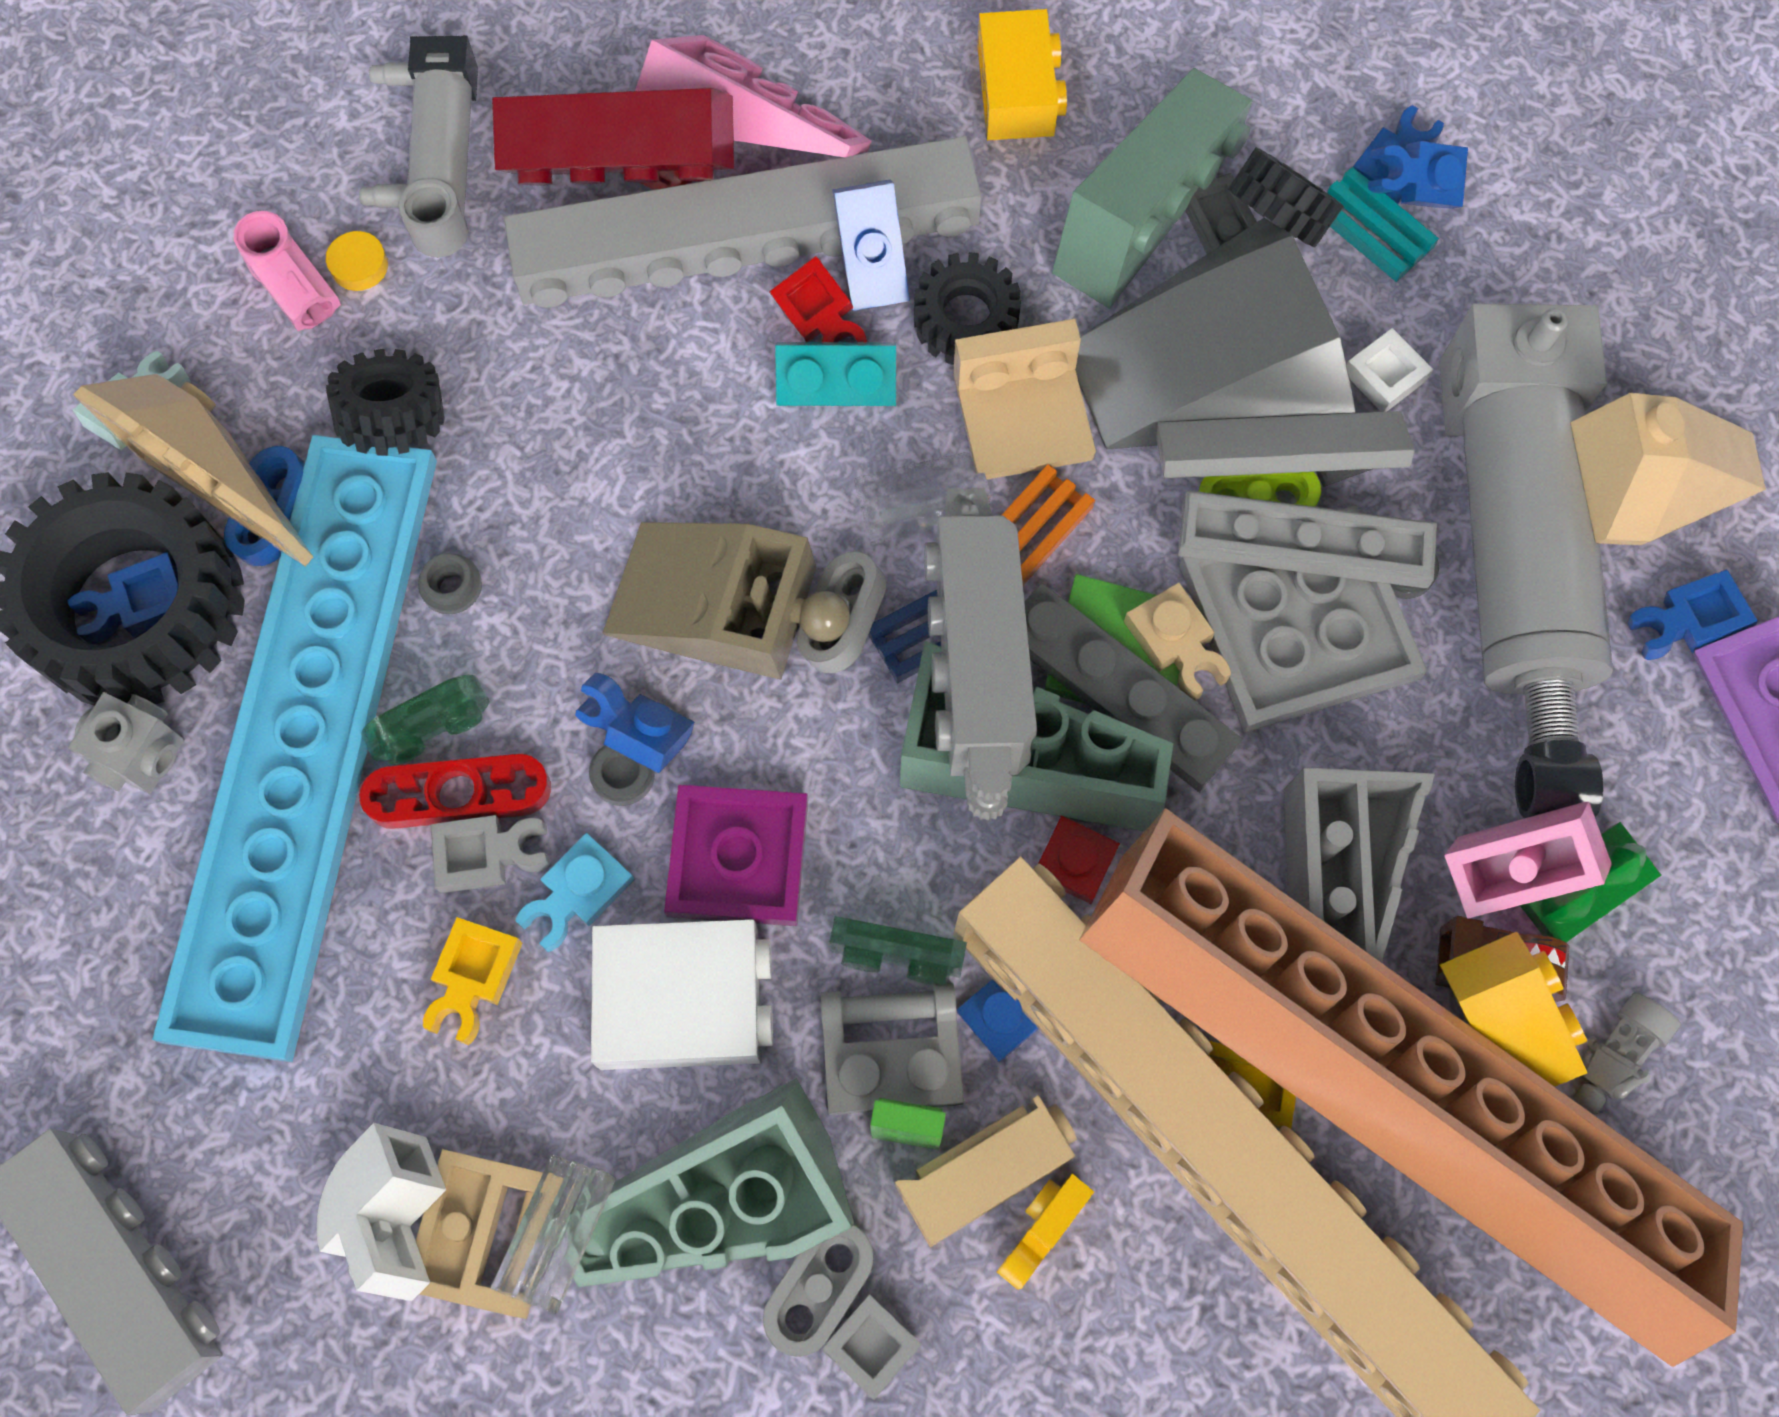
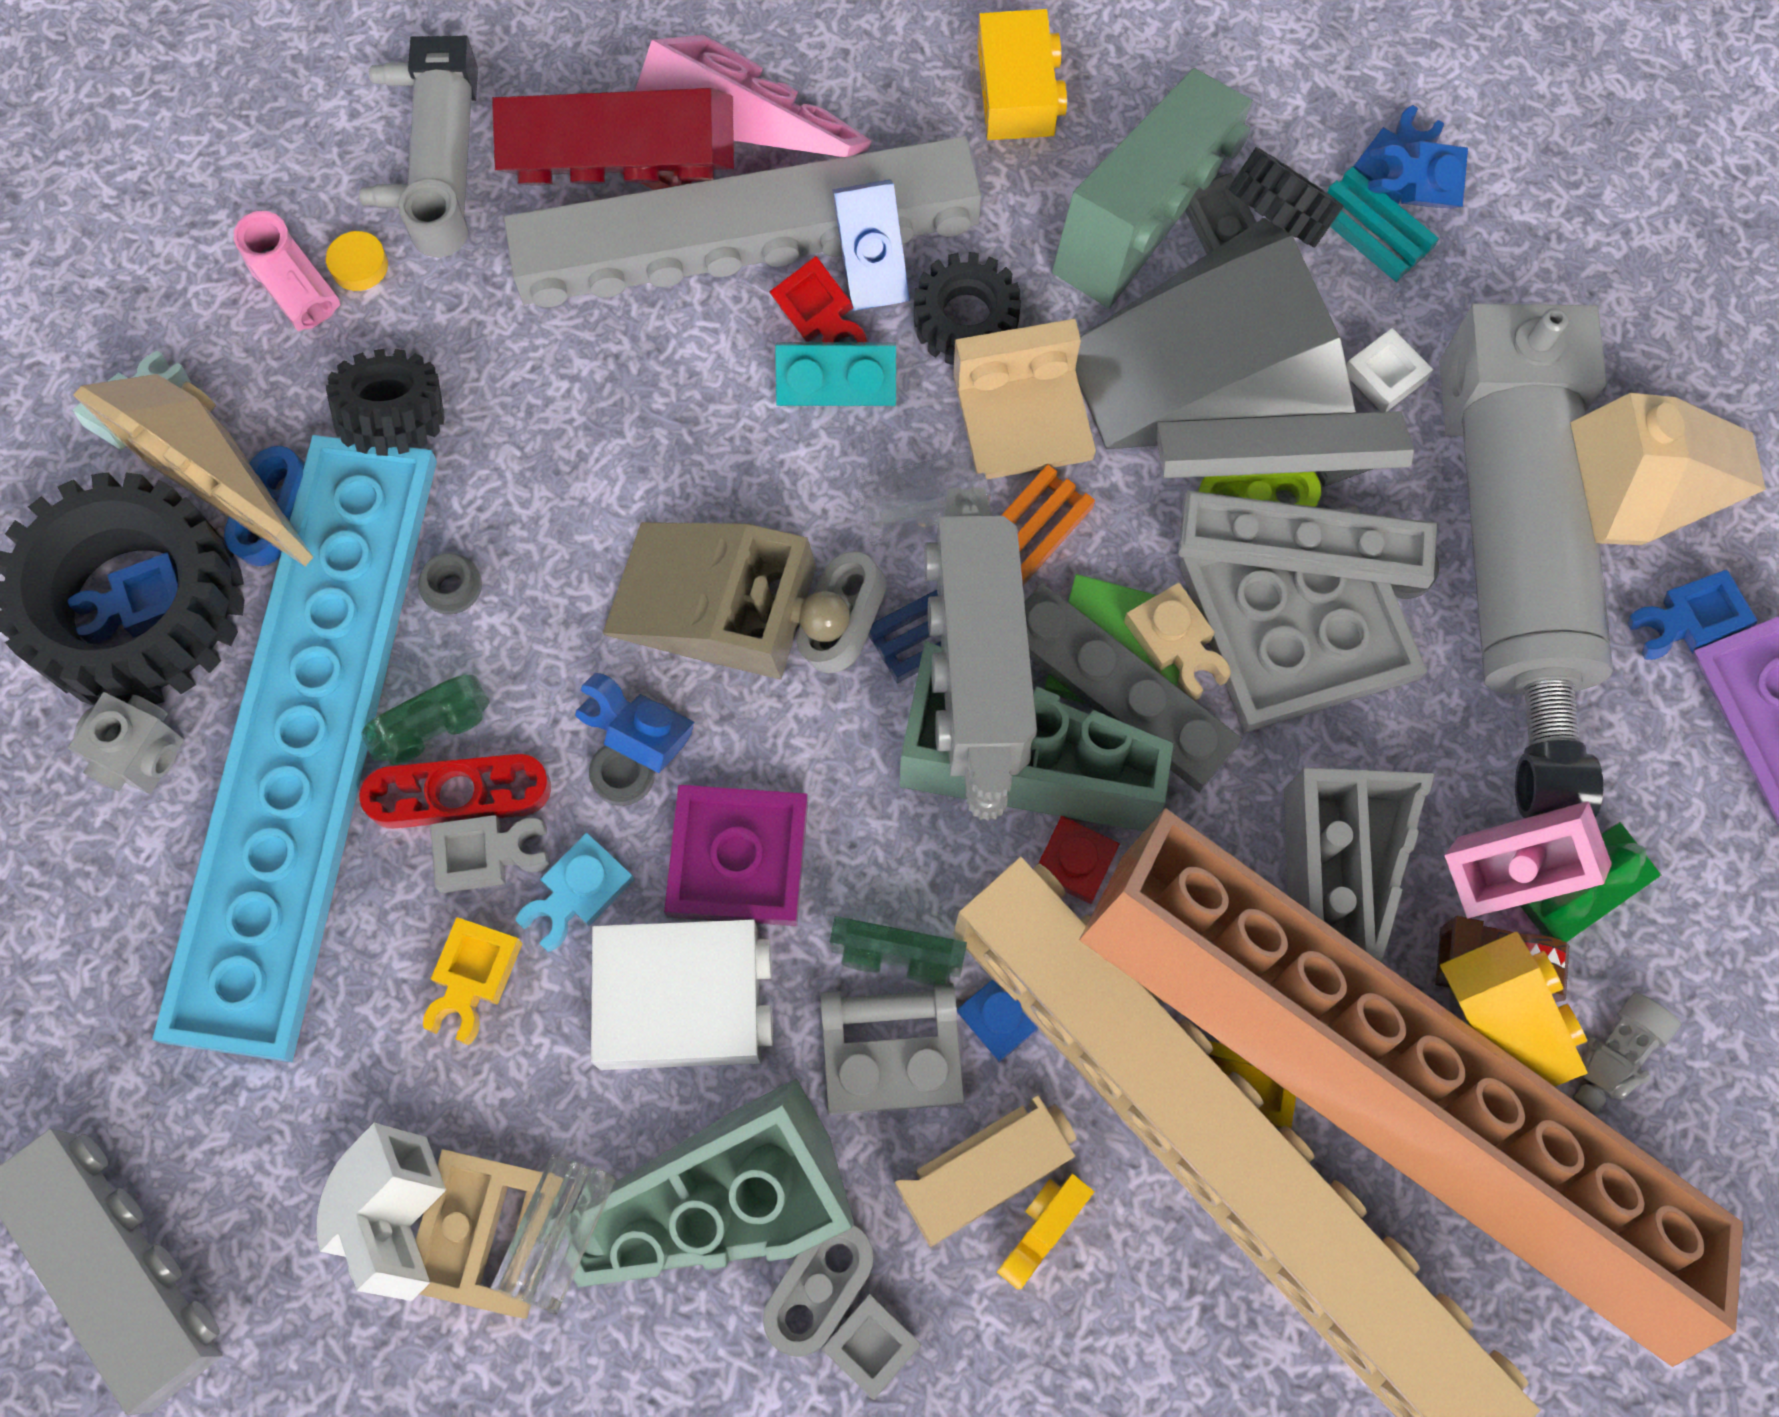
(907, 1123): bright green tile -> none

